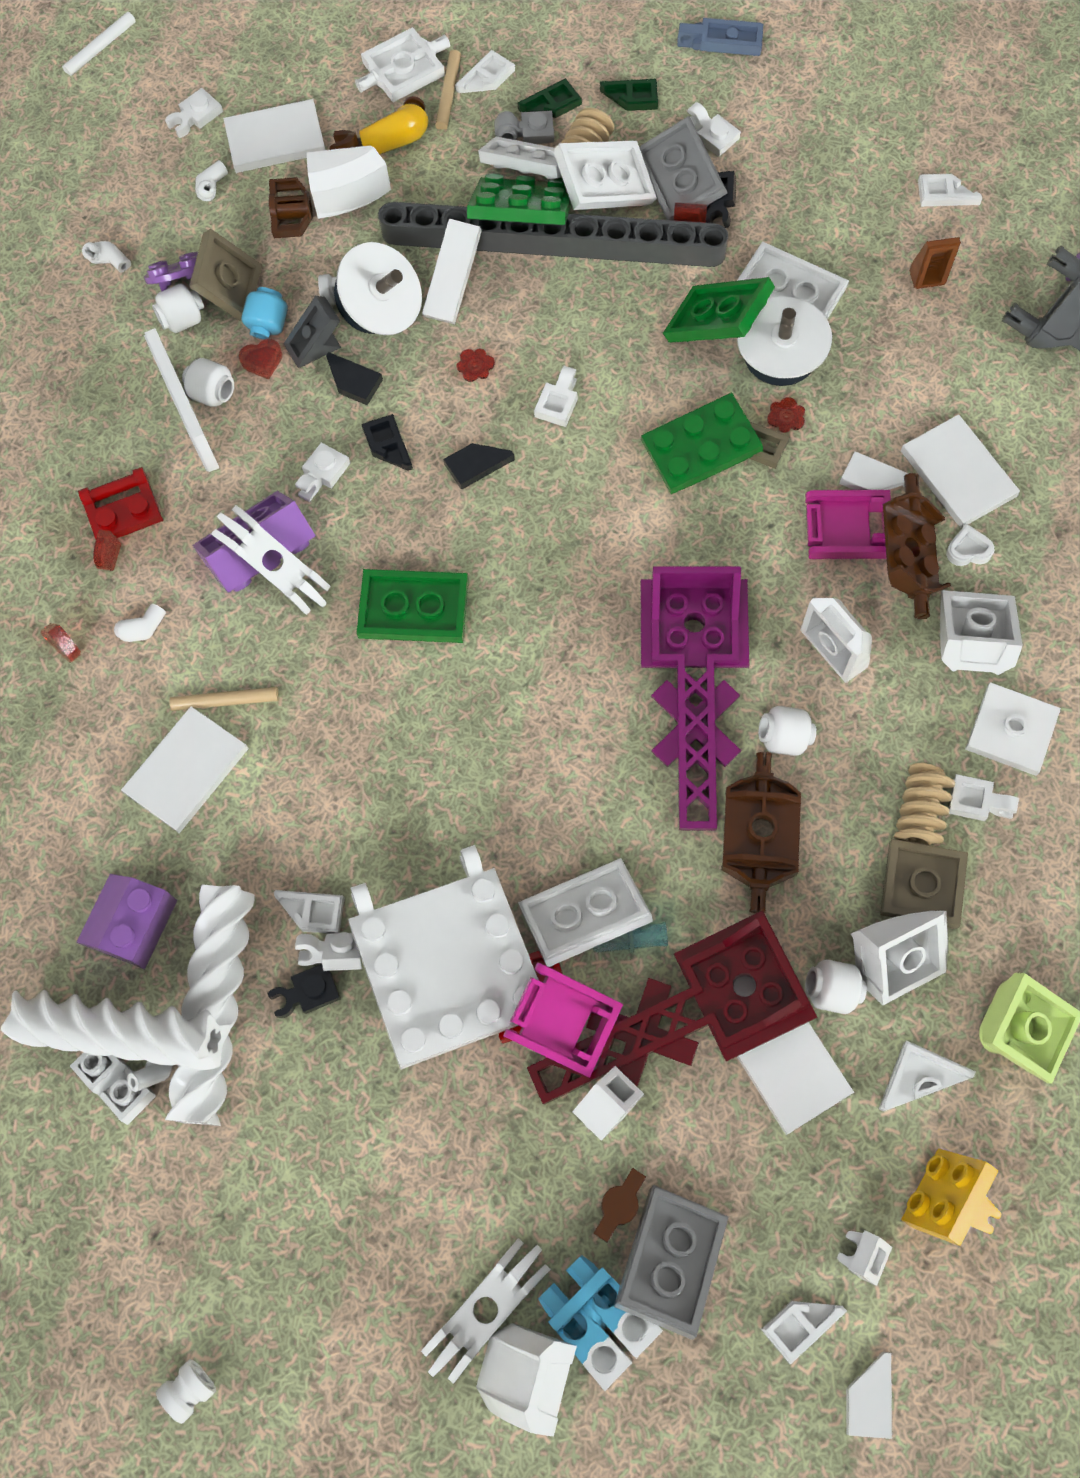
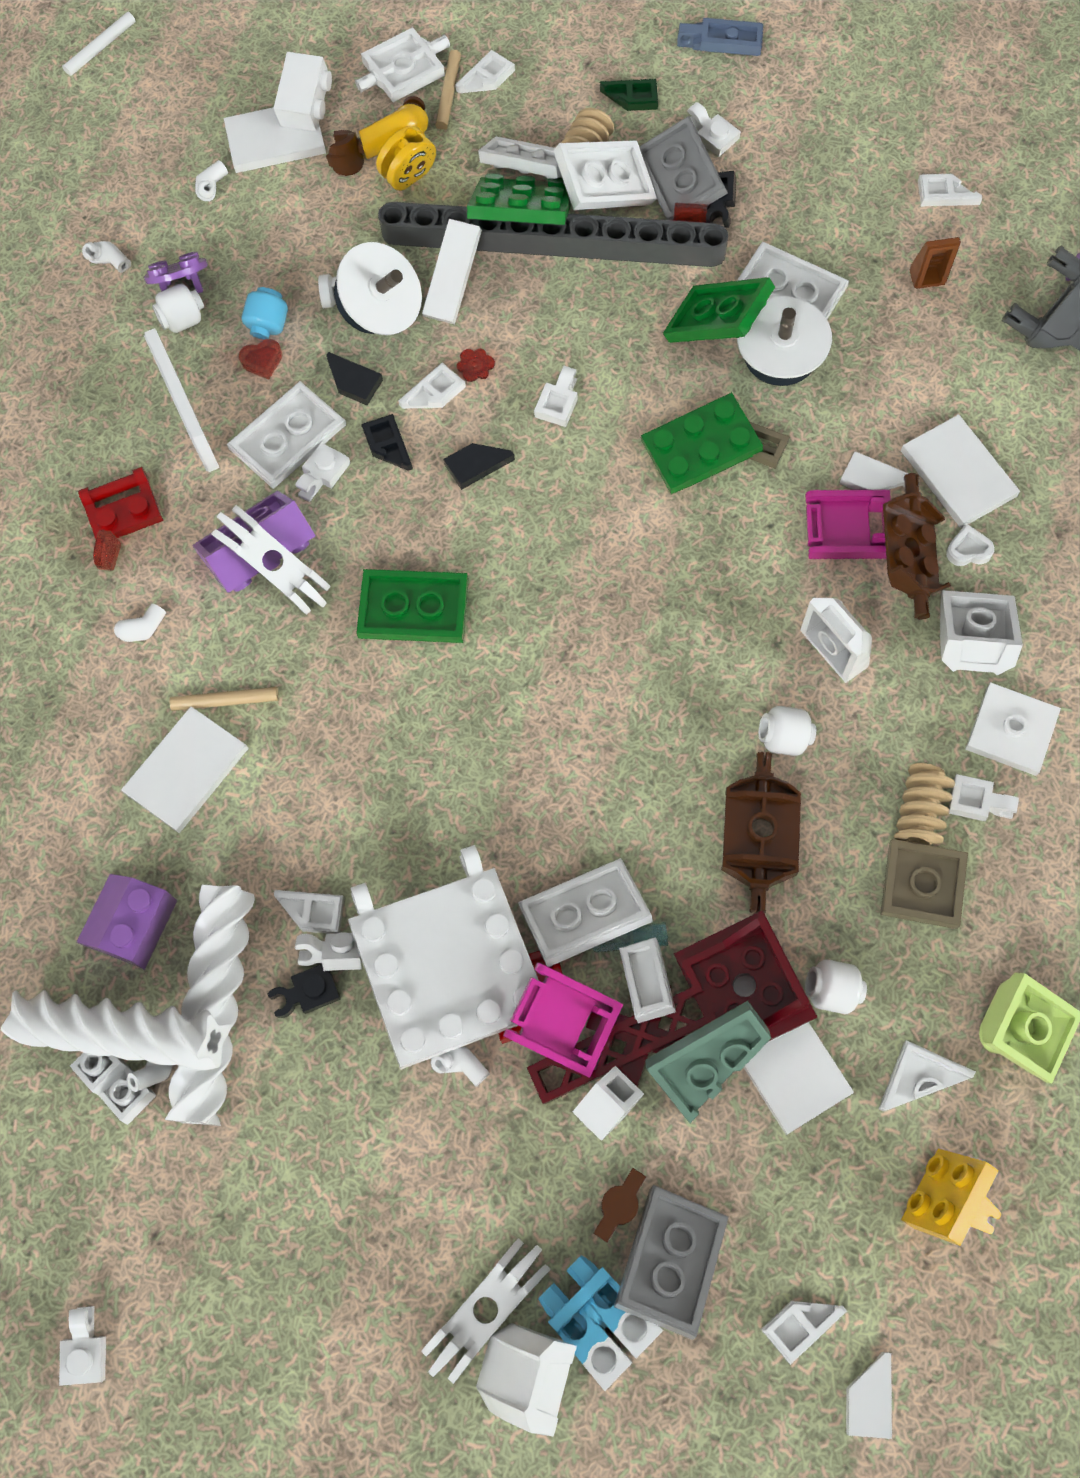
(61, 641): clear red tile -> none
(83, 1355): none -> white plate
(187, 1390): white wheel -> none
(197, 110): white plate -> none
(208, 382): white head -> none
(224, 273): dark tan plate -> none
(286, 434): none -> white tile
(289, 207): reddish brown piece -> none
(302, 91): none -> white brick
(313, 333): dark grey slope -> none
(346, 179): white slope -> none
(406, 157): none -> yellow head
(434, 389): none -> white tile
(460, 1061): none -> white arm
(534, 126): light grey plate -> none
(556, 98): dark green tile -> none
(647, 980): none -> white tile
(703, 1060): none -> sand green wing
(720, 603): magenta piece -> none
(789, 408): clear red plant -> none
(869, 1256): white tile -> none
(901, 953): white slope -> none

